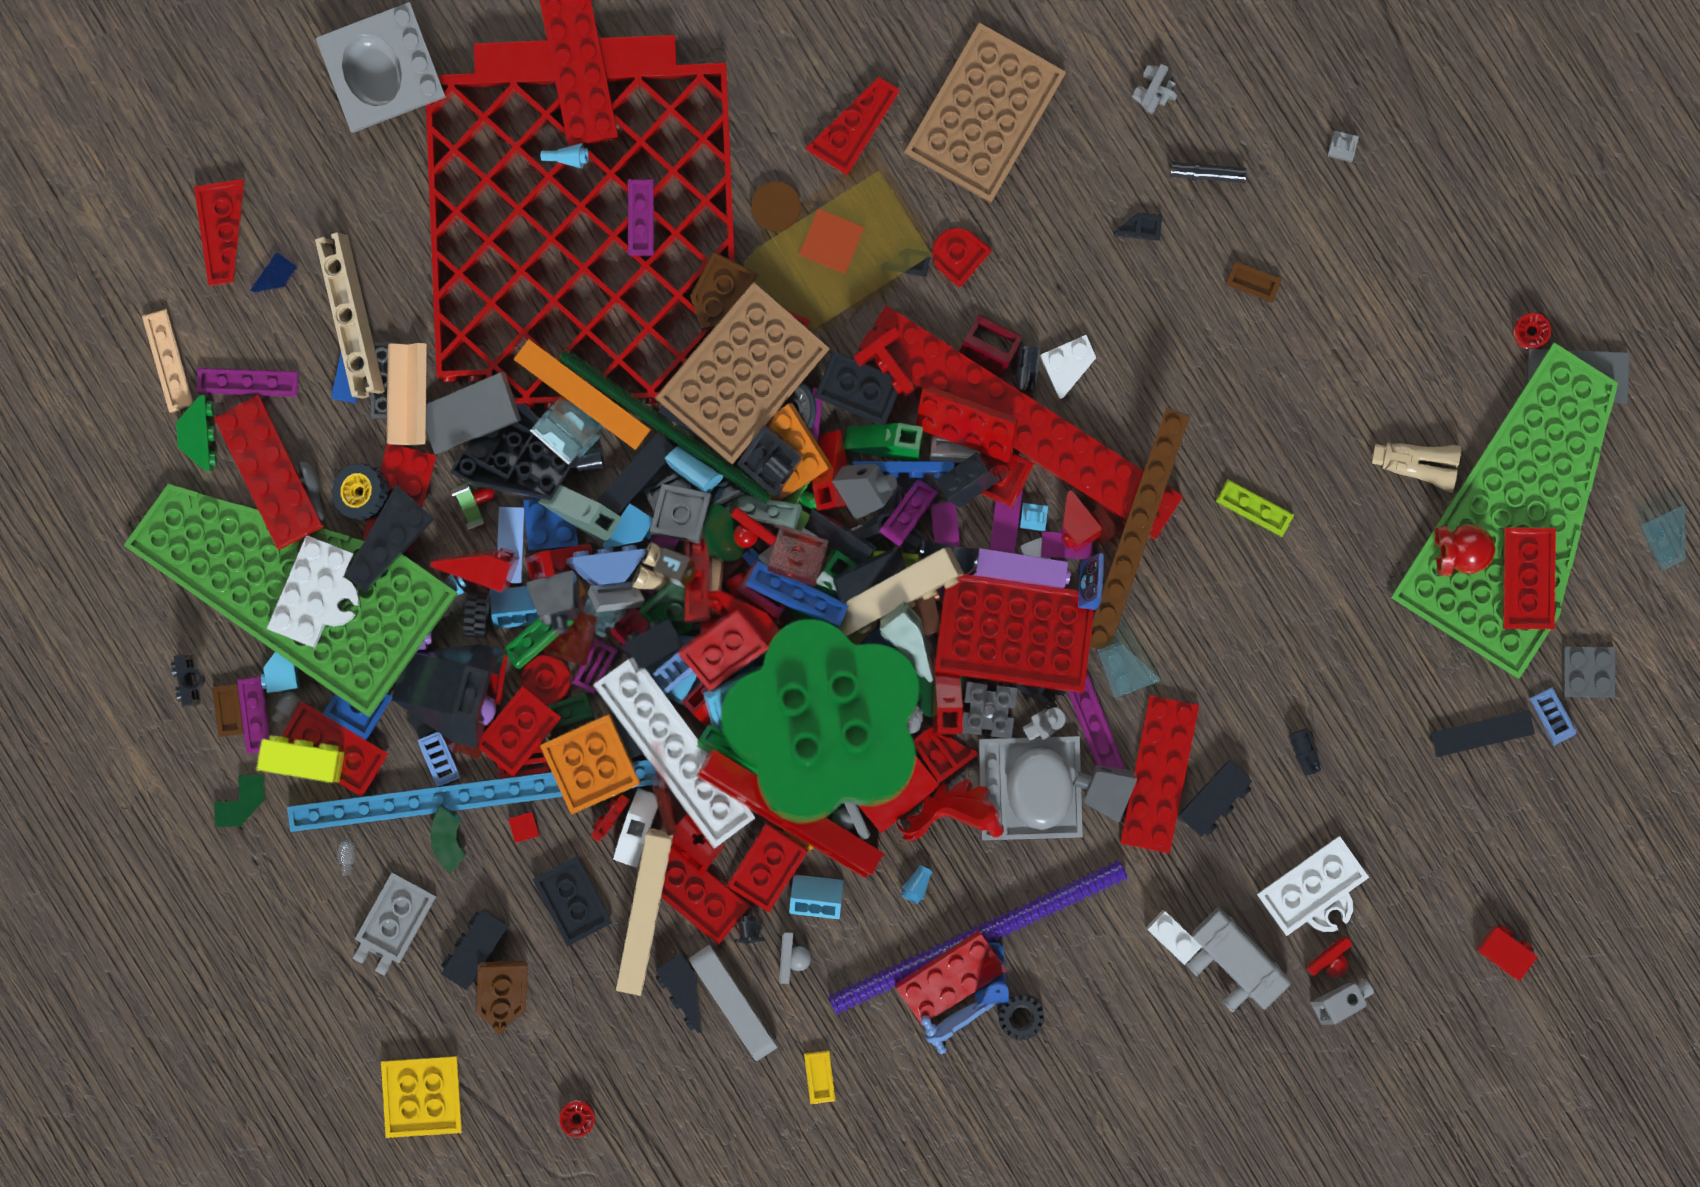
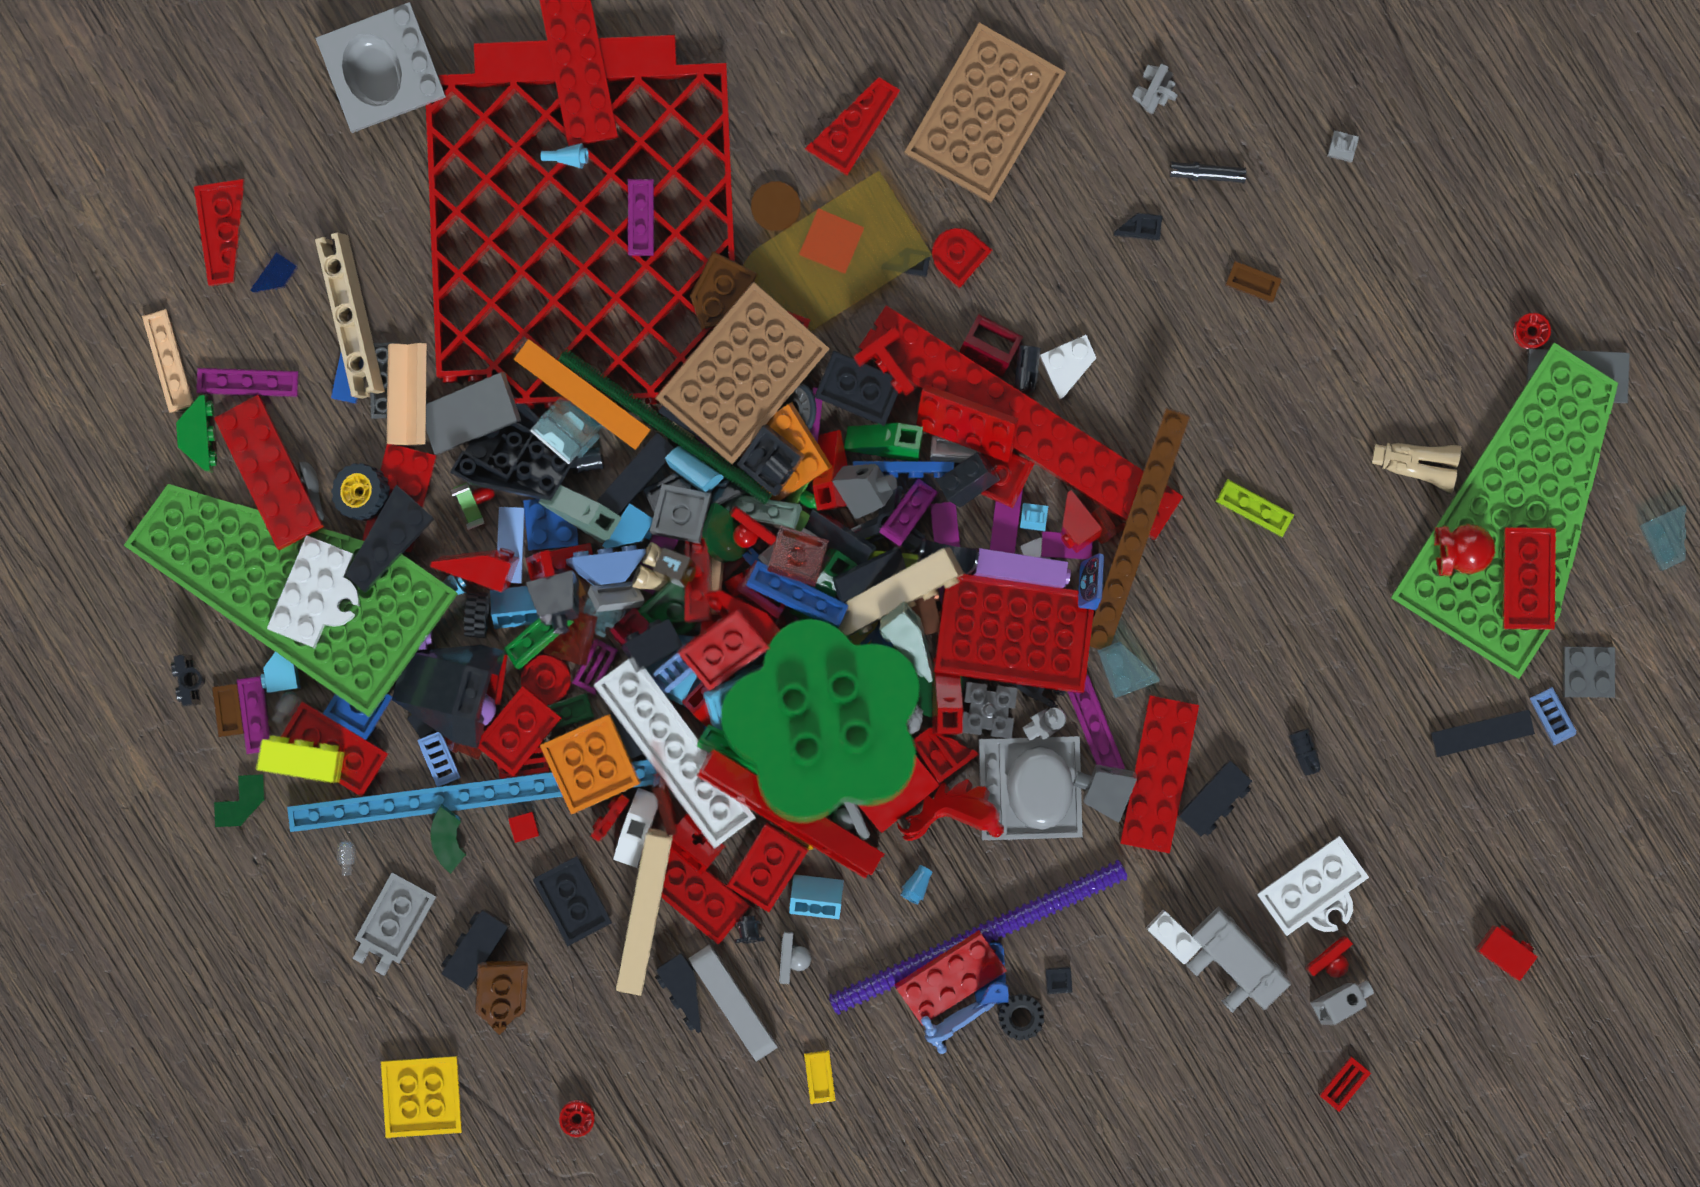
(1058, 980): none -> black tile
(1352, 1090): none -> red tile

